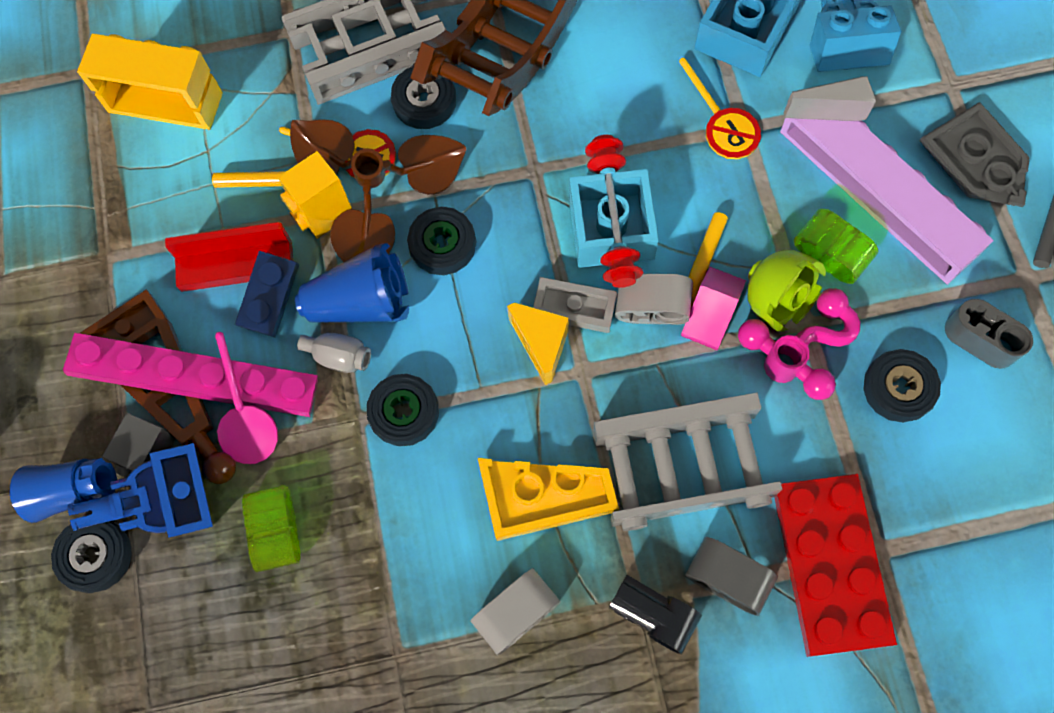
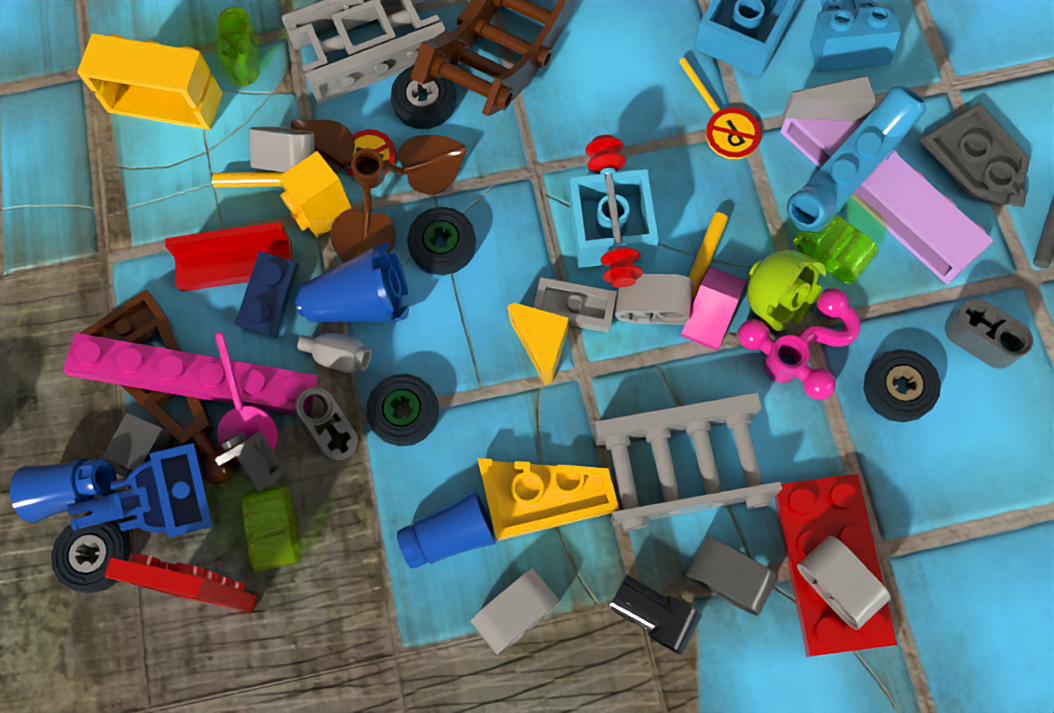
(181, 581): none -> red plate
(238, 46): none -> clear neon green beam
(256, 458): none -> dark grey bracket
(279, 147): none -> light grey beam
(322, 438): none -> dark grey beam
(447, 532): none -> blue plant
(843, 582): none -> light grey beam
(855, 160): none -> dark azure plate

